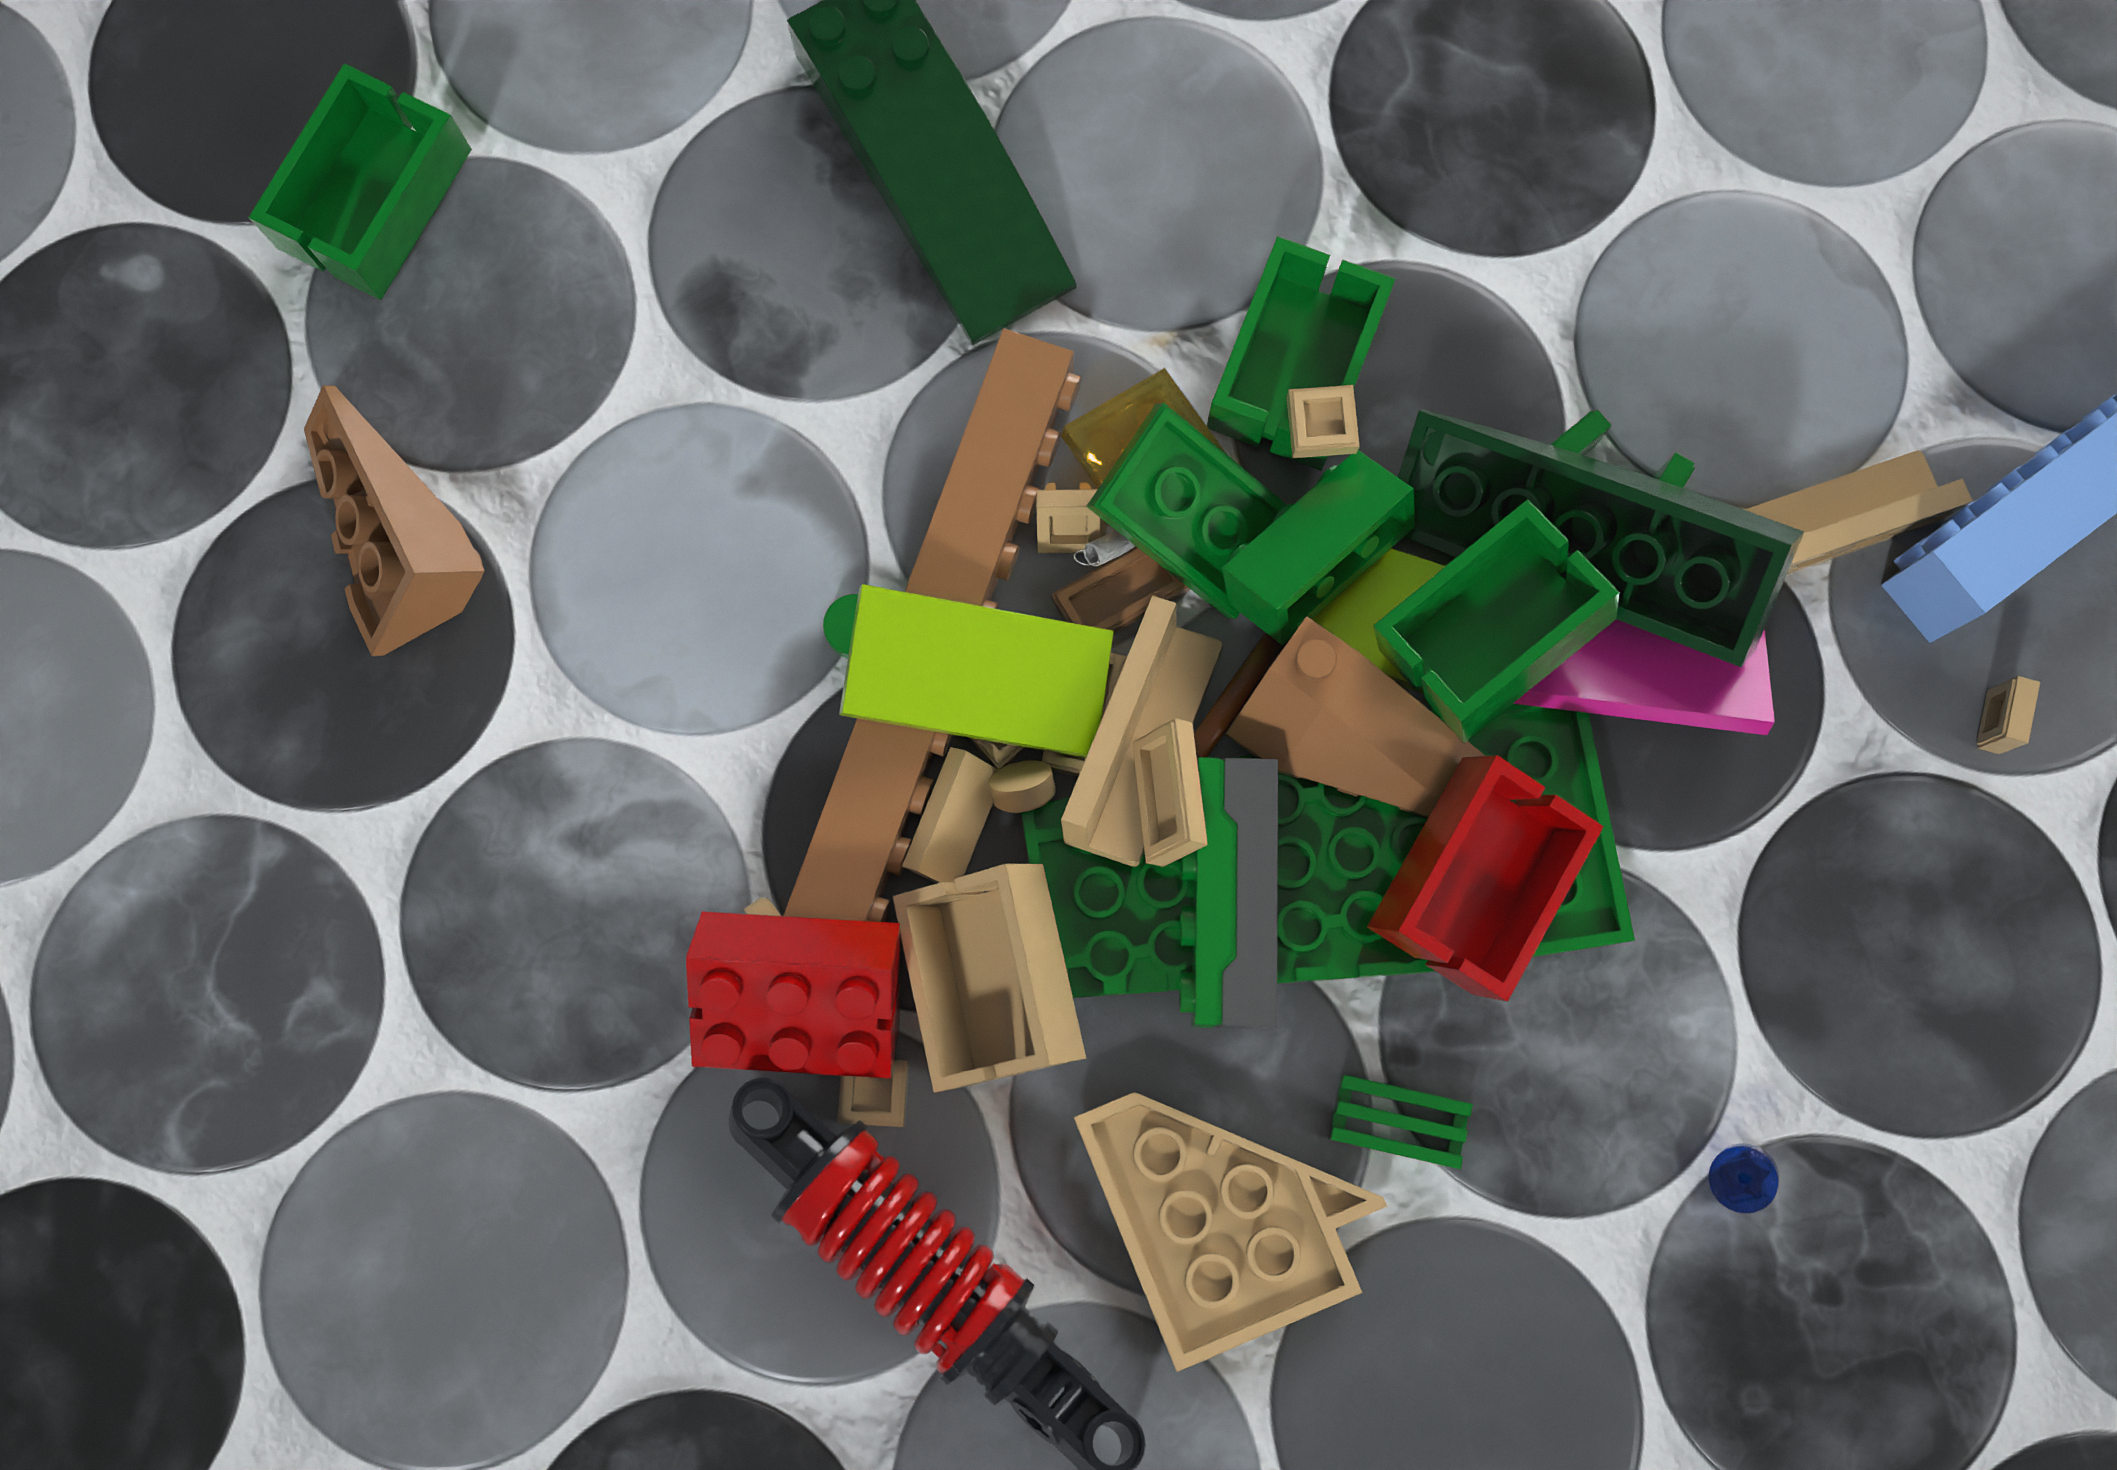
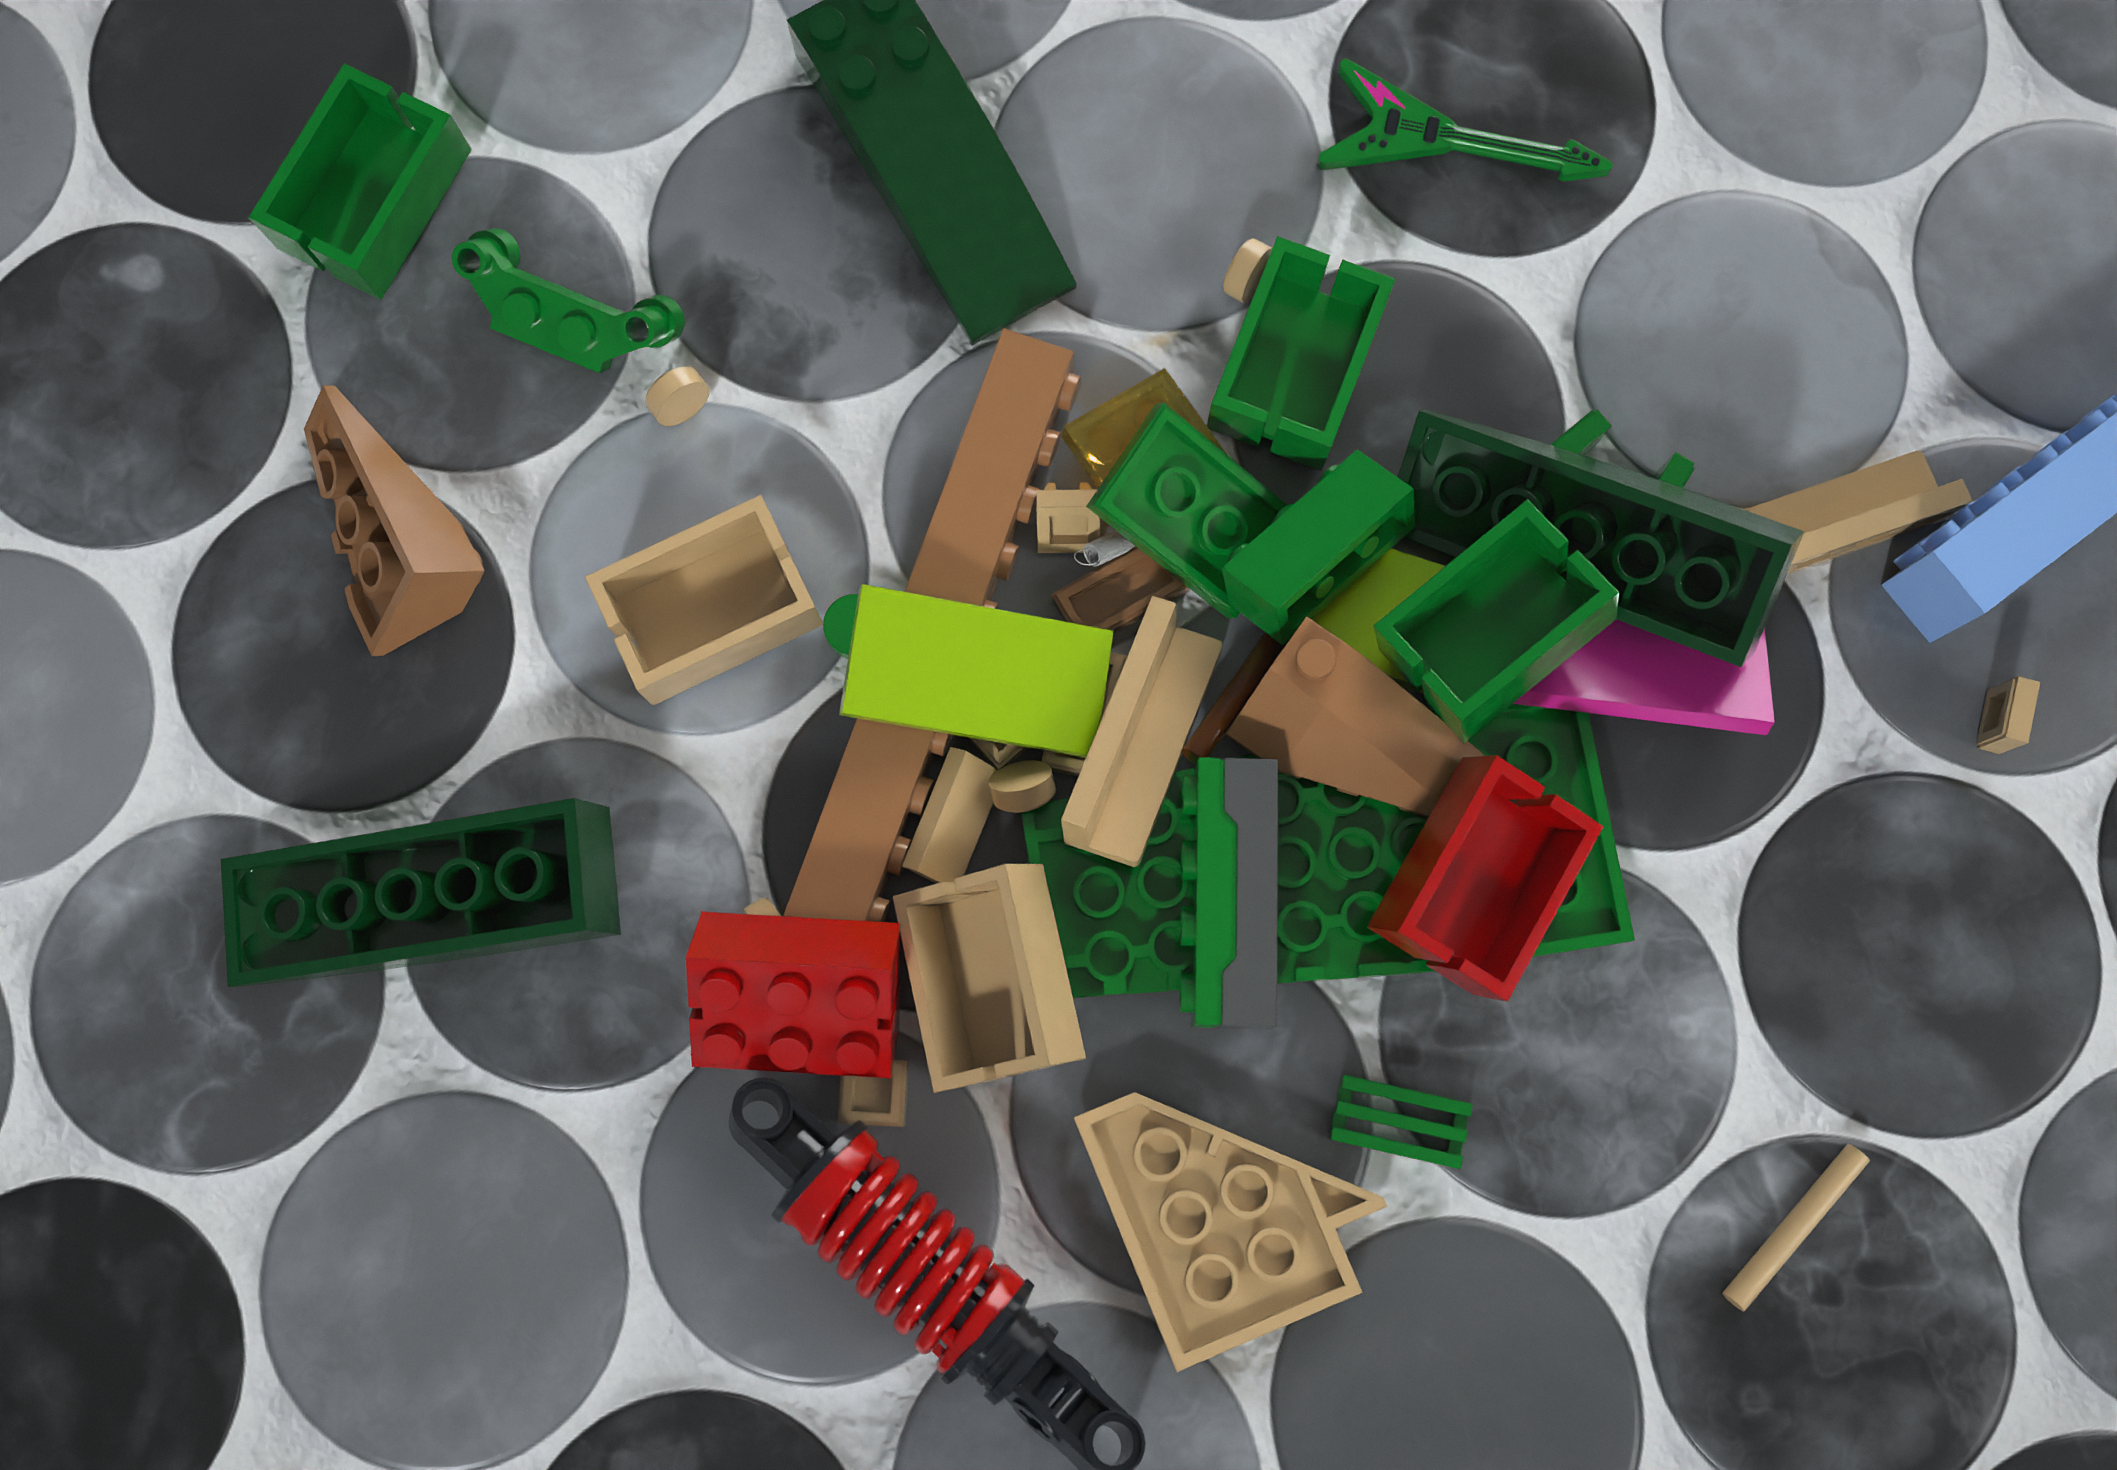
(421, 894): none -> dark green slope
(555, 316): none -> green plate
(677, 396): none -> tan tile
(704, 601): none -> tan piece
(1169, 793): tan tile -> none
(1246, 270): none -> tan tile
(1322, 421): tan tile -> none
(1411, 129): none -> green piece
(1744, 1178): clear blue tile -> none
(1795, 1227): none -> tan bar

